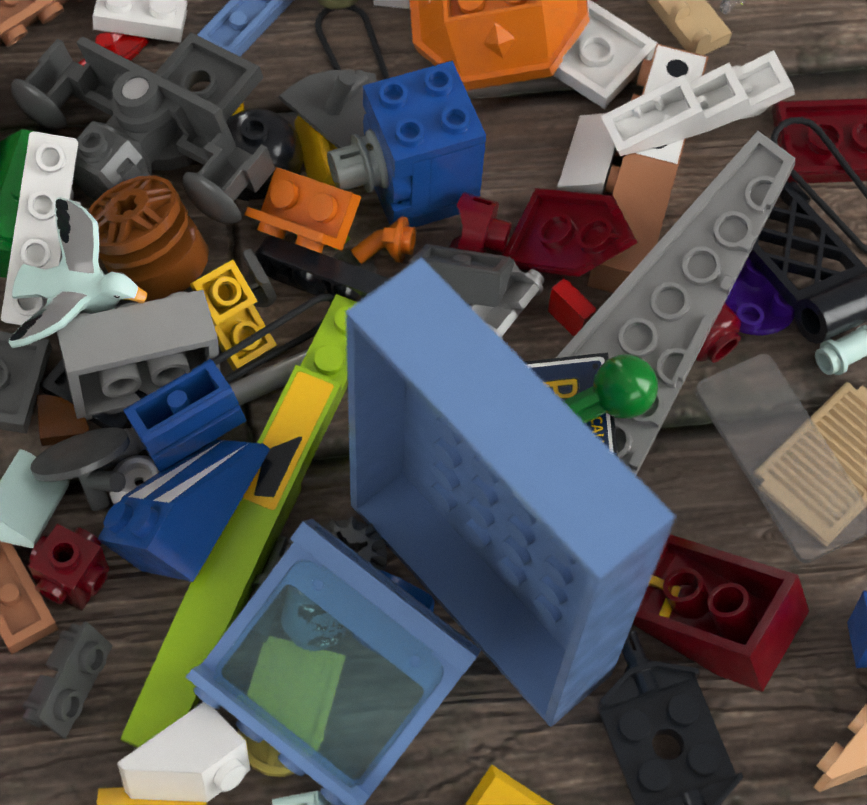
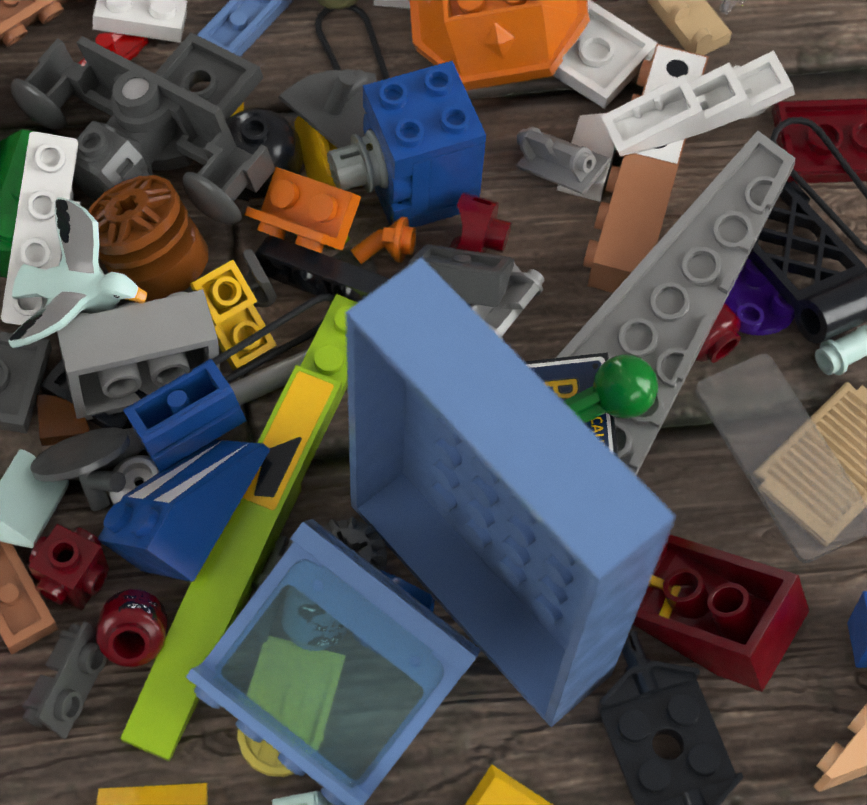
(131, 628): none -> dark red head
(187, 760): white slope -> none
(559, 160): none -> light grey hinge
(568, 232): dark red tile -> none
(570, 307): red tile -> none

